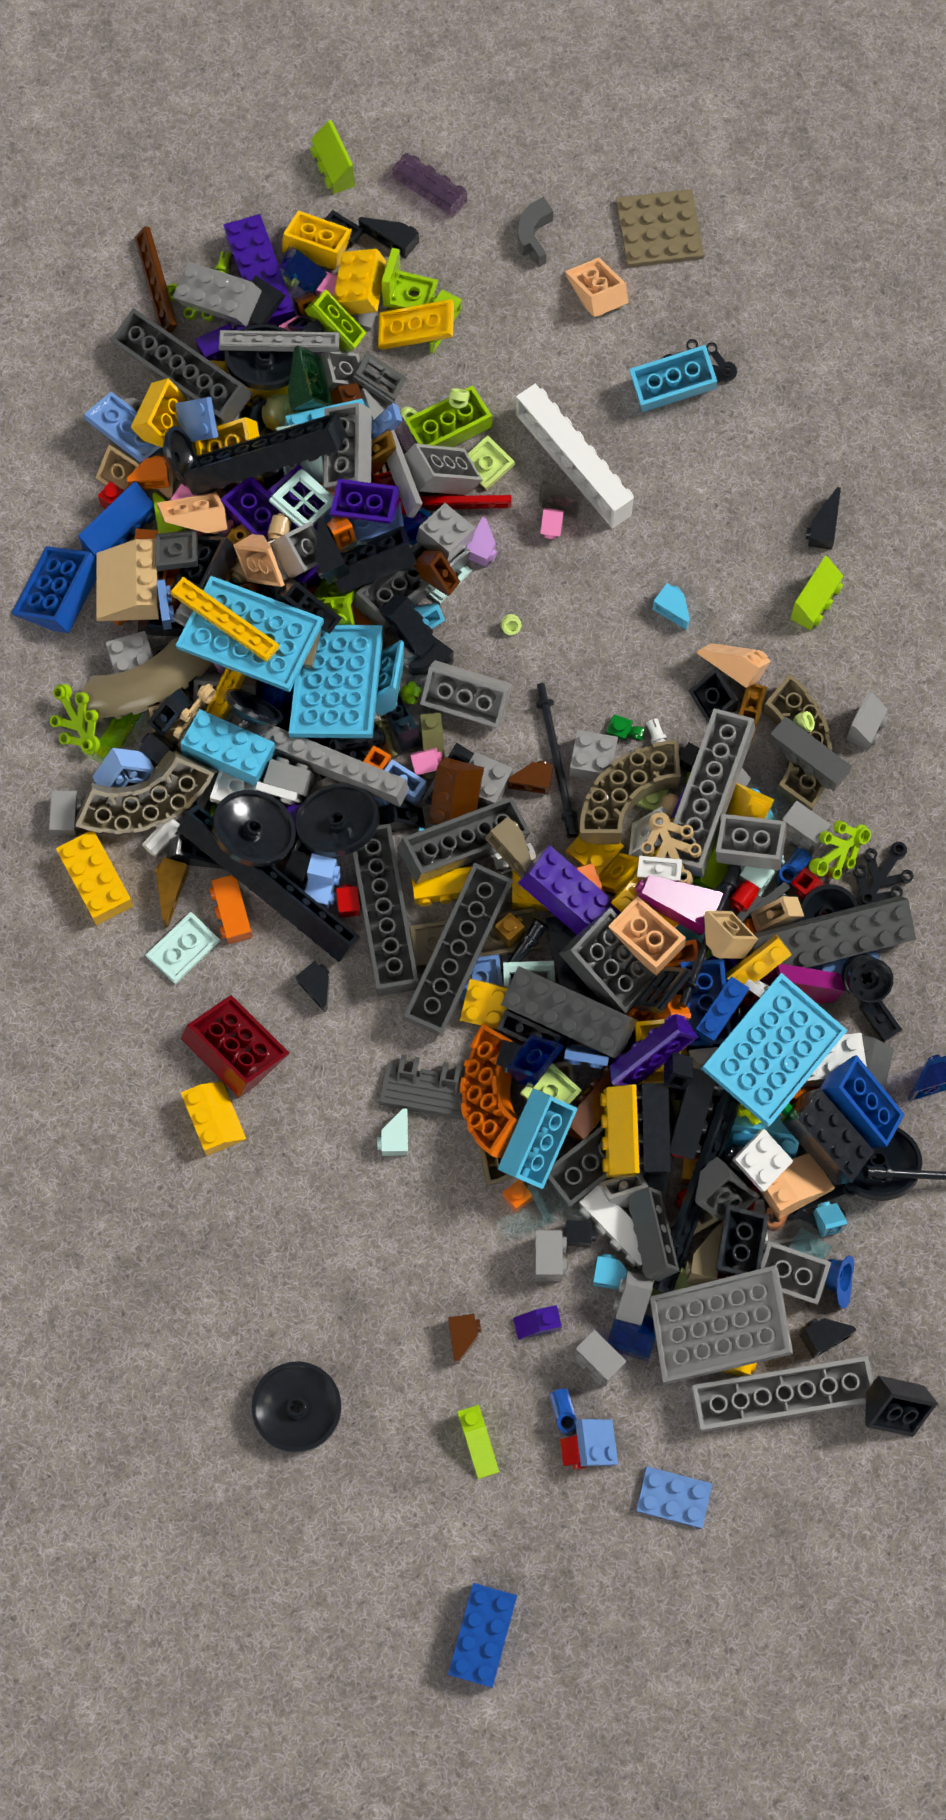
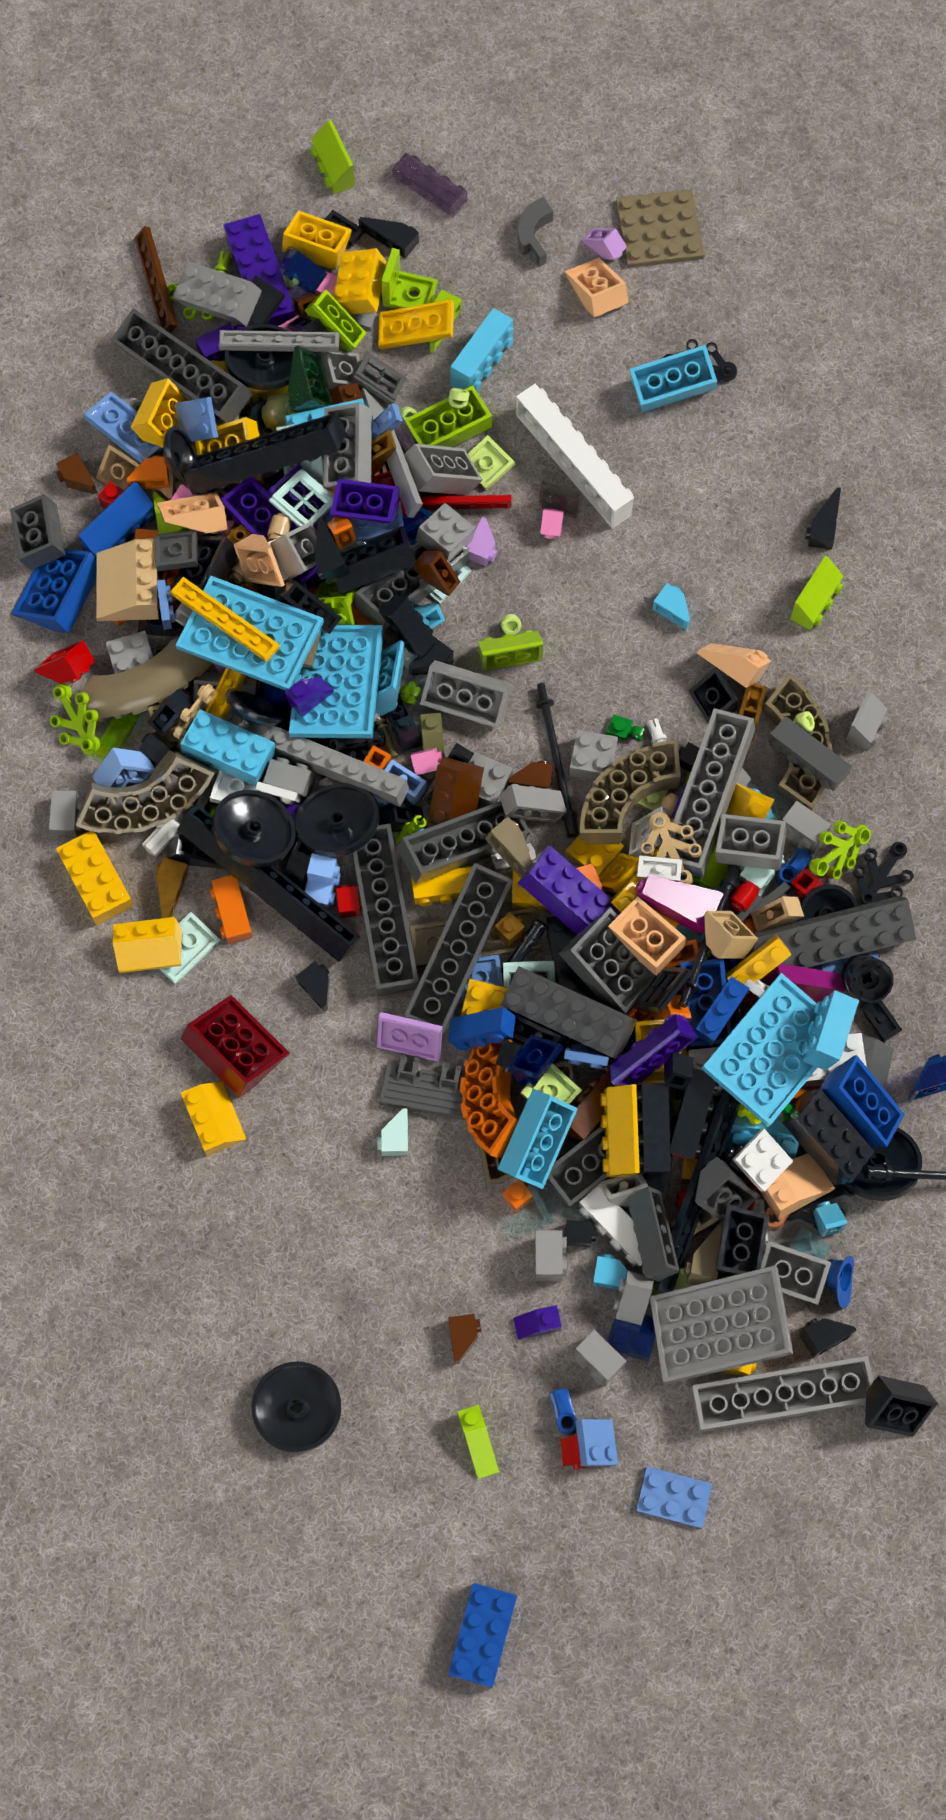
(37, 531): none -> dark grey brick
(66, 663): none -> red slope
(75, 475): none -> reddish brown slope
(147, 944): none -> yellow slope
(307, 694): none -> dark purple slope
(409, 1036): none -> lavender tile
(411, 828): none -> lime pin
(481, 1028): none -> blue brick
(482, 351): none -> medium azure brick
(510, 650): none -> lime slope
(533, 803): none -> light grey brick
(605, 242): none -> lavender slope
(829, 1030): none -> medium azure brick

